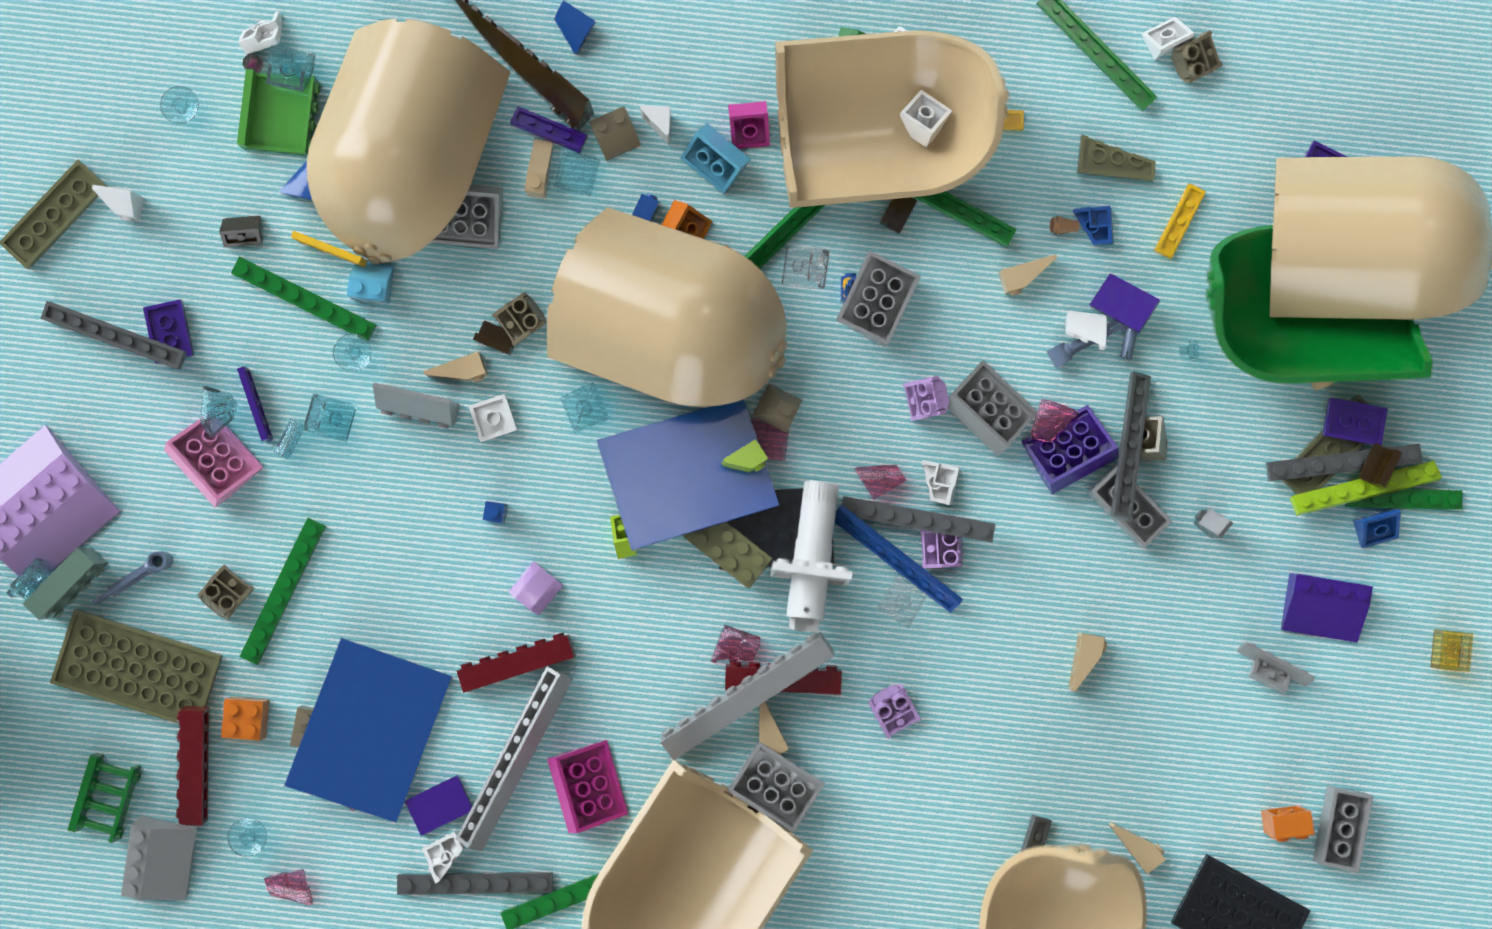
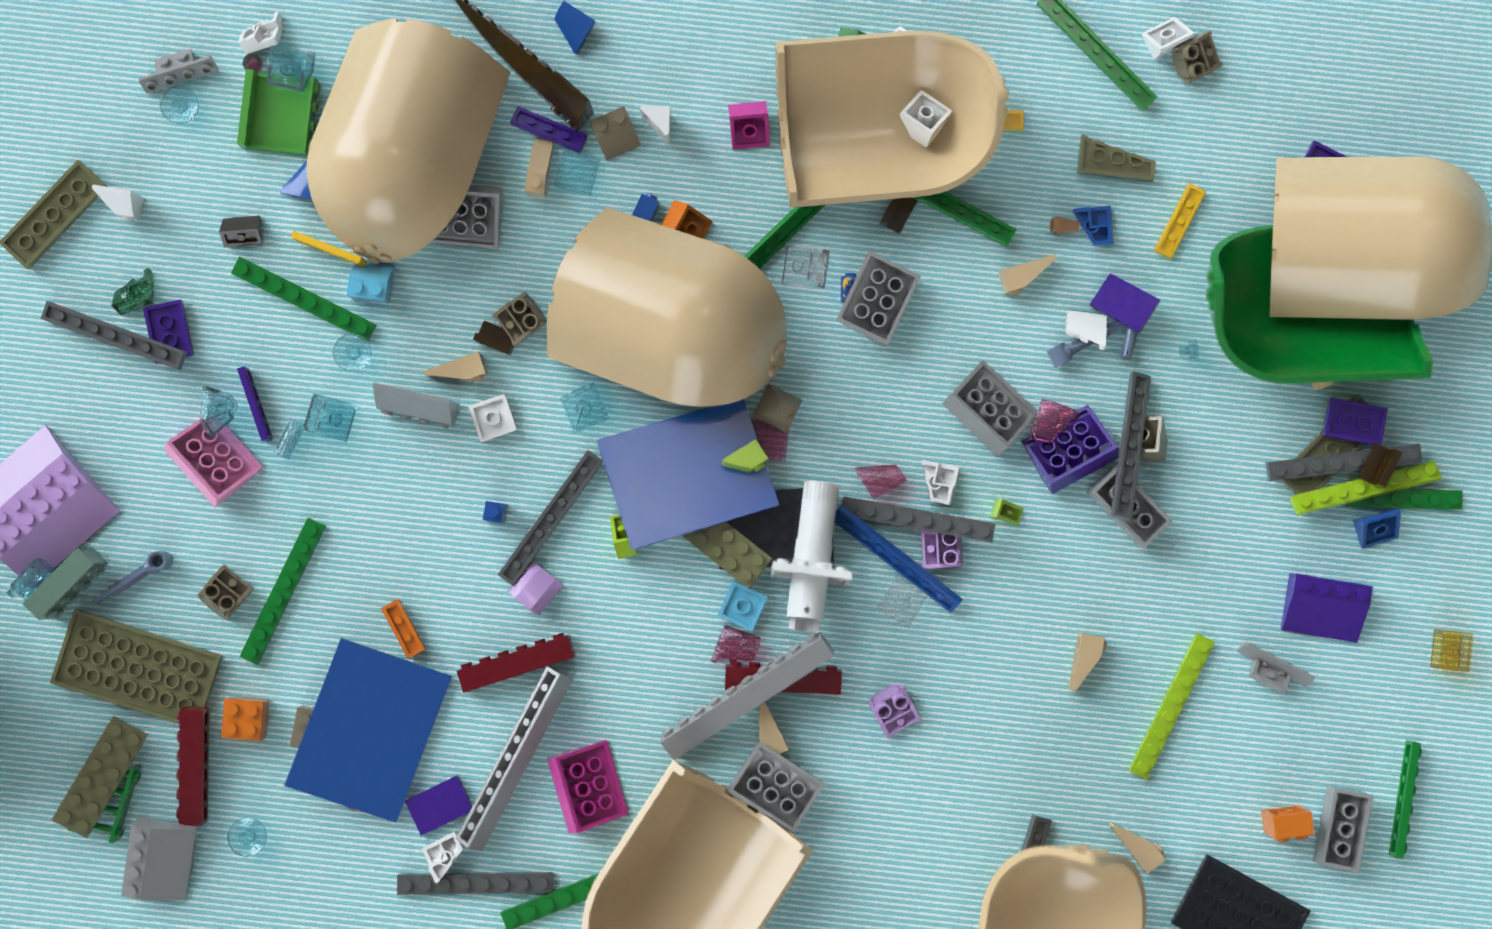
(99, 777): none -> olive plate
(134, 294): none -> clear green slope
(176, 70): none -> light grey bracket
(289, 886): clear pink slope -> none
(403, 628): none -> orange plate
(550, 518): none -> dark grey plate
(715, 158): medium azure slope -> none
(742, 606): none -> medium azure plate
(926, 397): lavender slope -> none
(1006, 511): none -> lime slope
(1171, 706): none -> lime plate
(1212, 523): slope -> none
(1404, 805): none -> green plate

